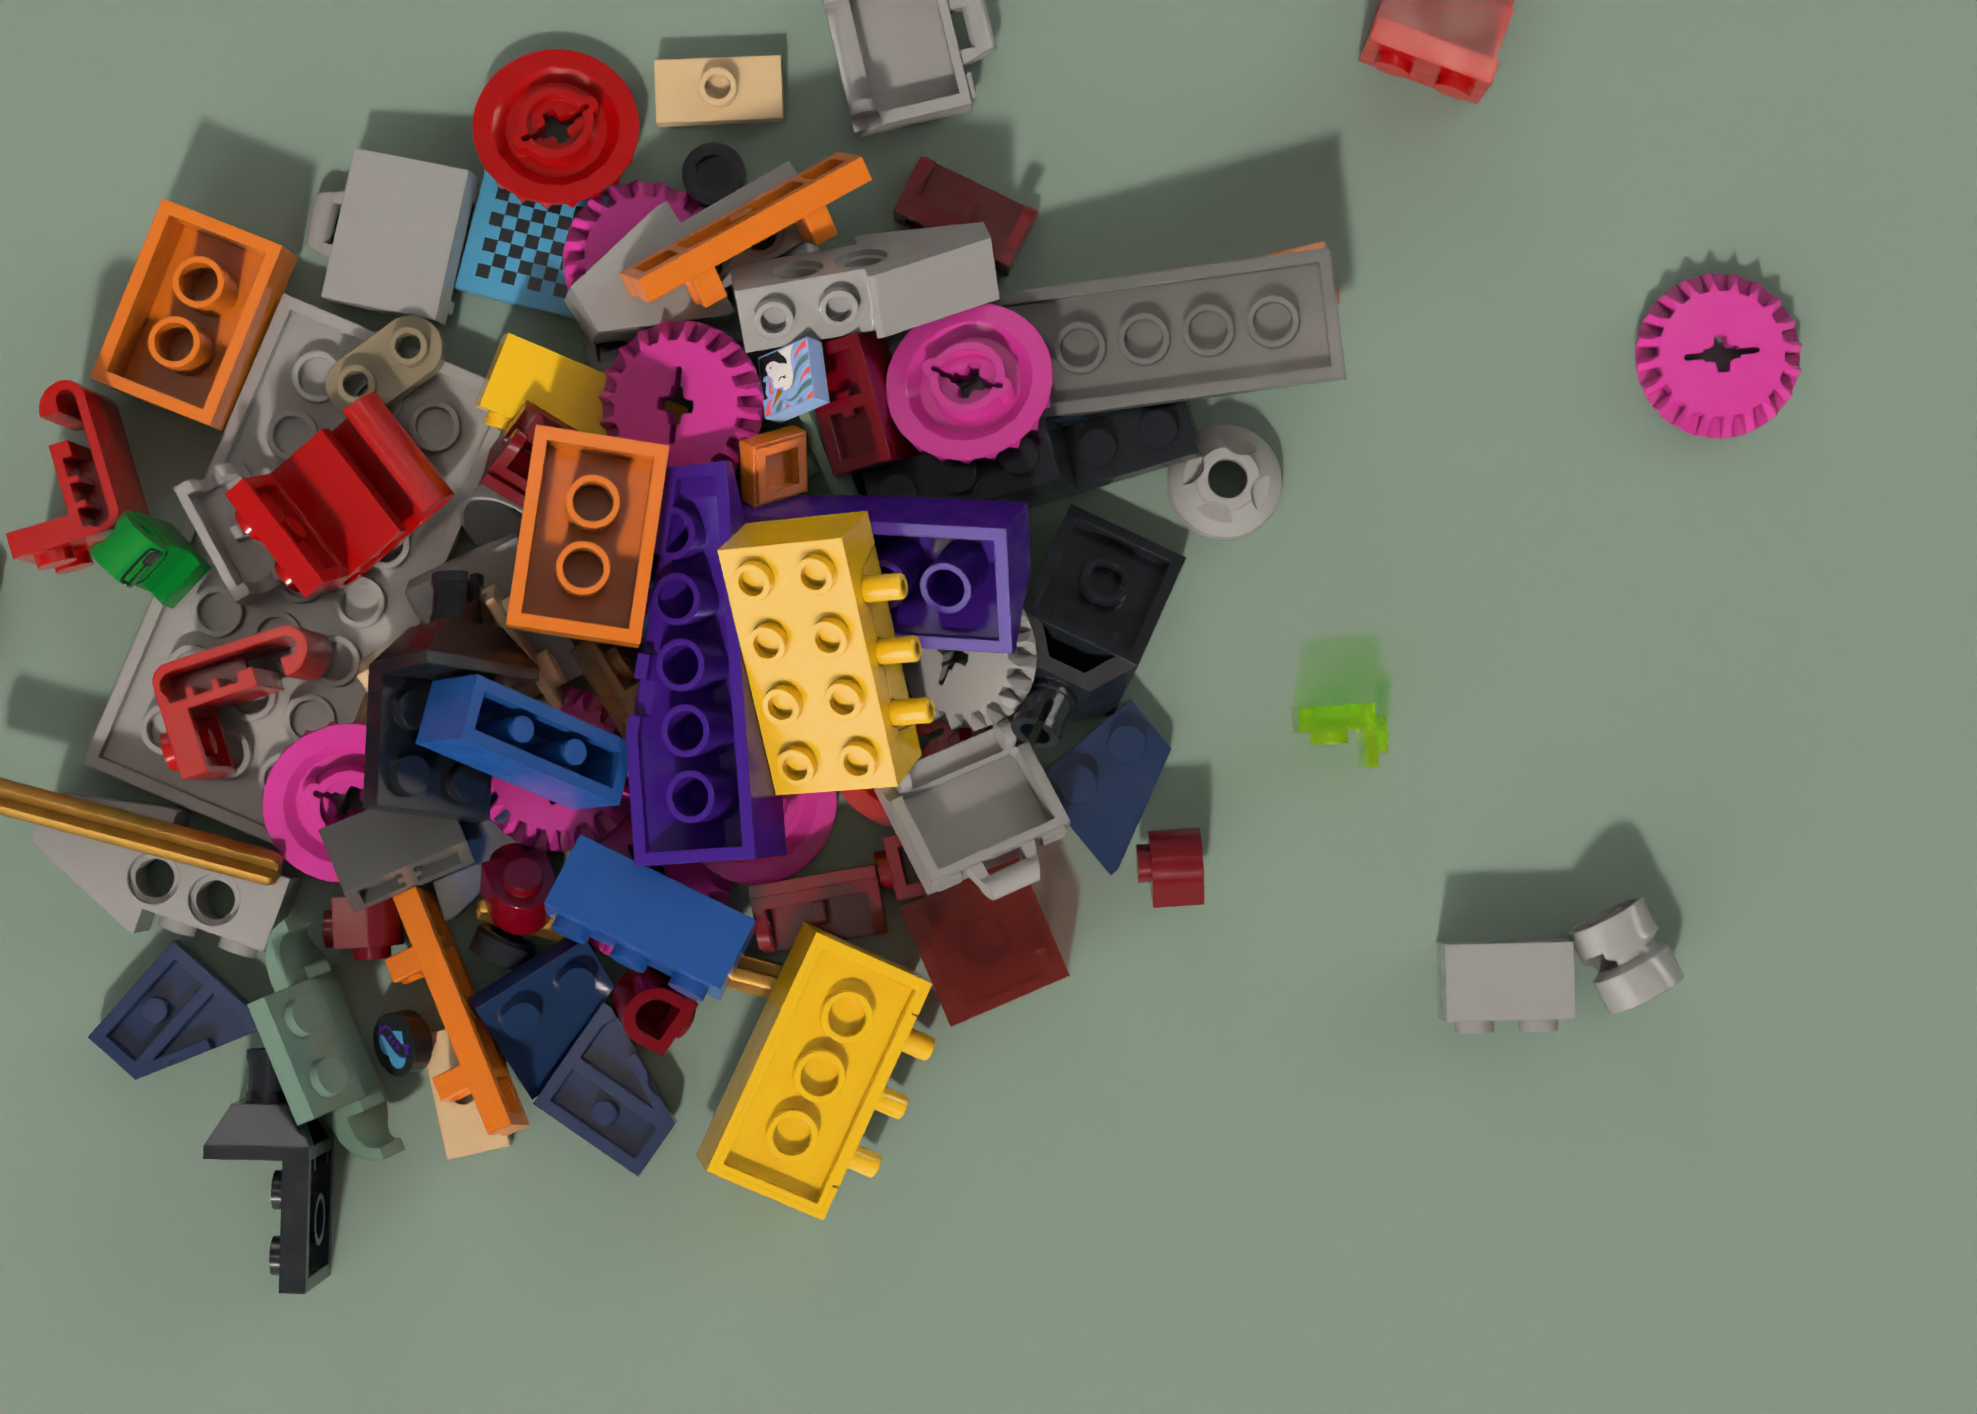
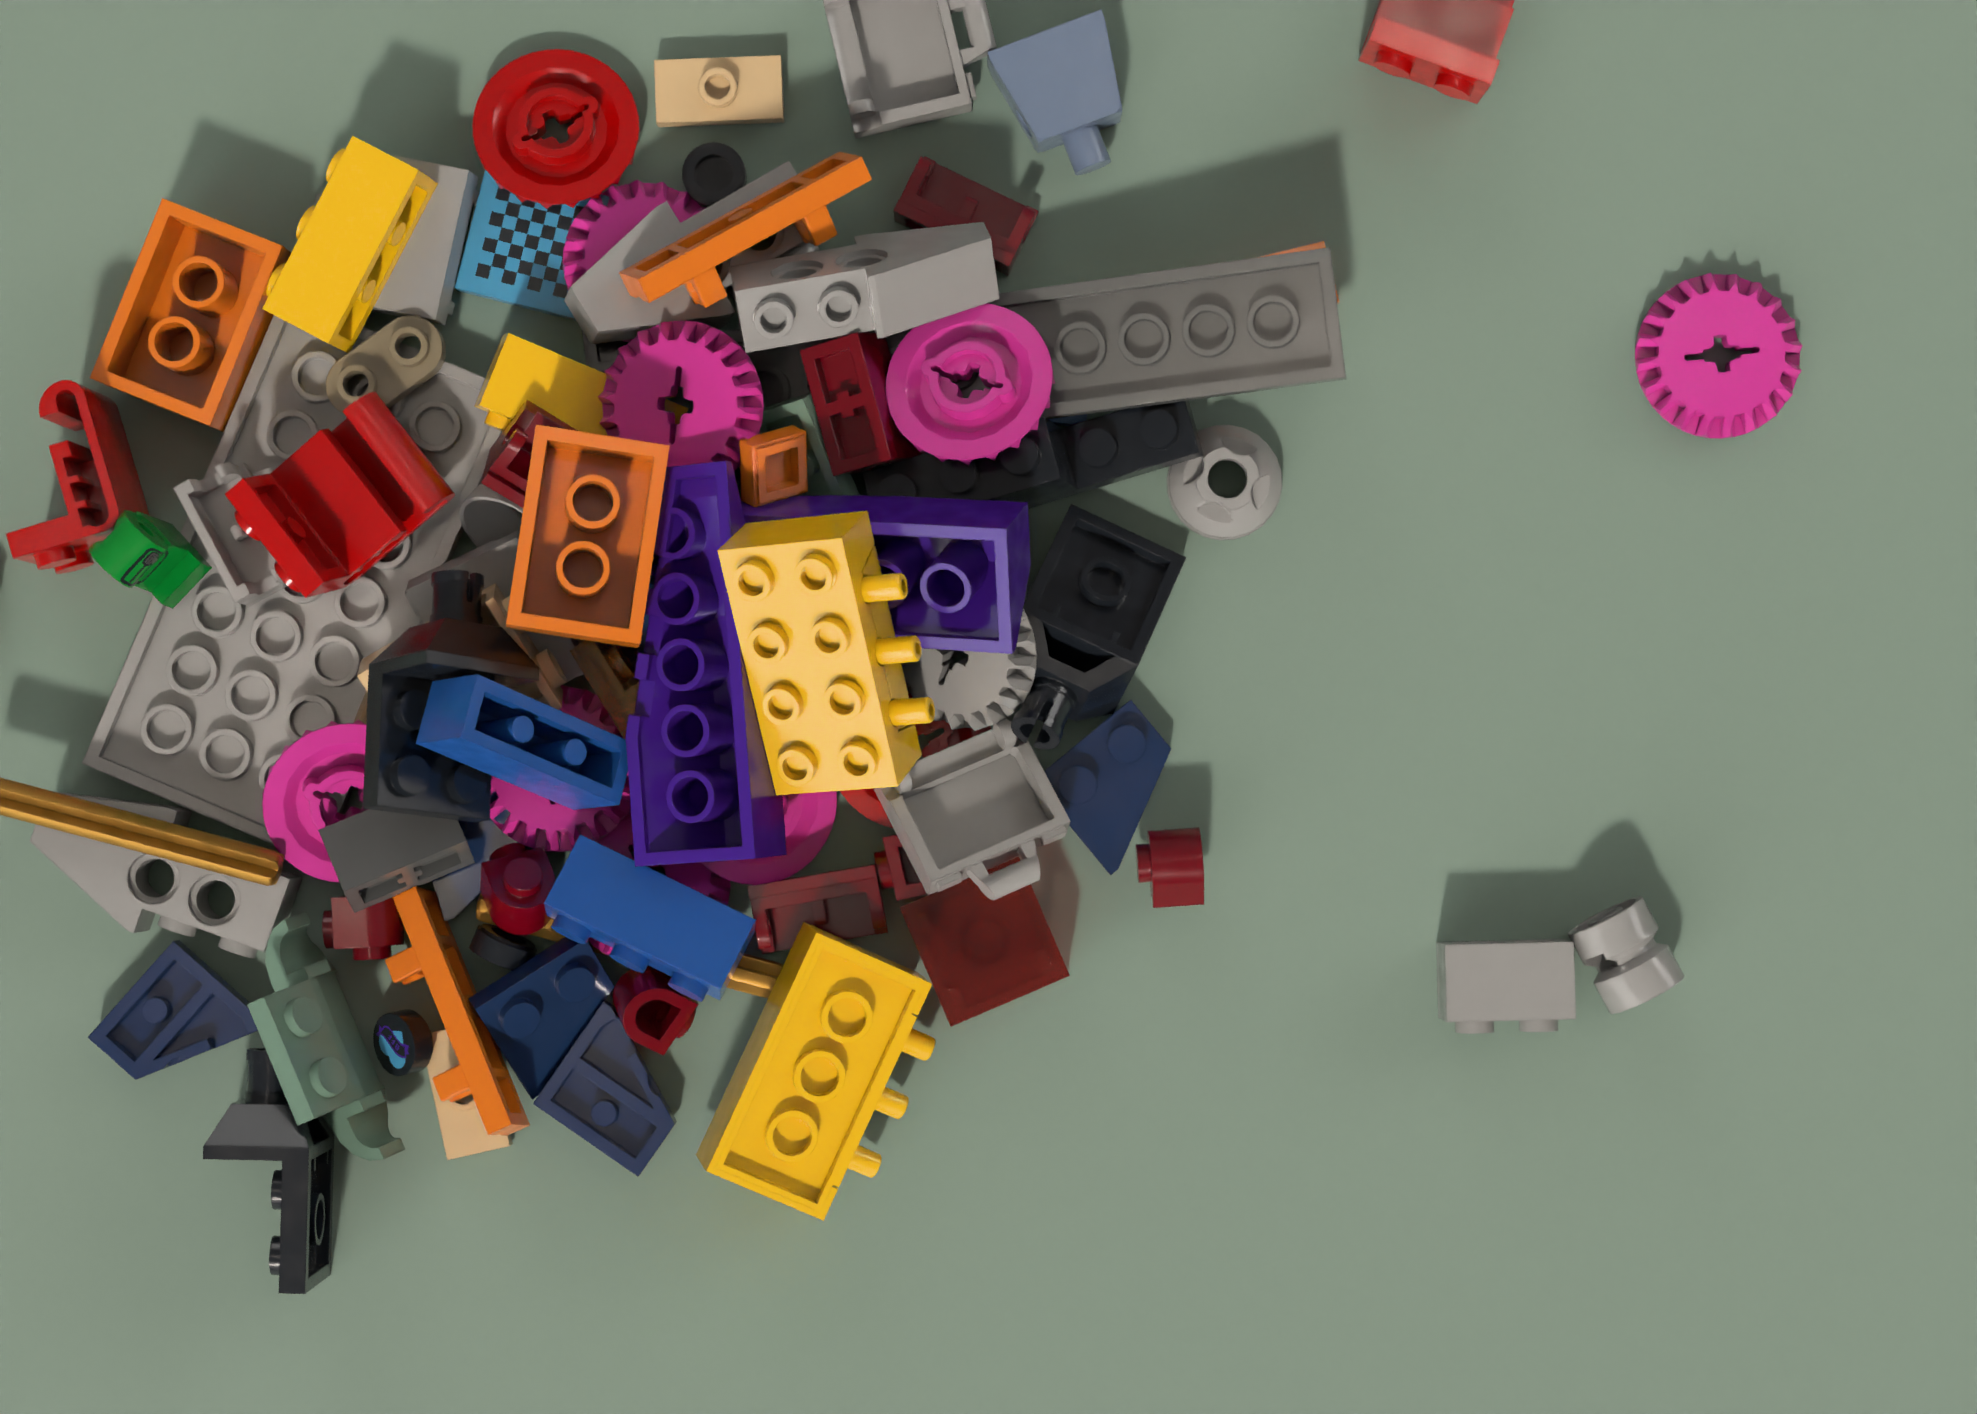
(215, 679): red piece -> none
(349, 244): none -> yellow brick
(793, 380): light blue tile -> none
(1062, 88): none -> sand blue torso
(1330, 726): clear neon green bracket -> none

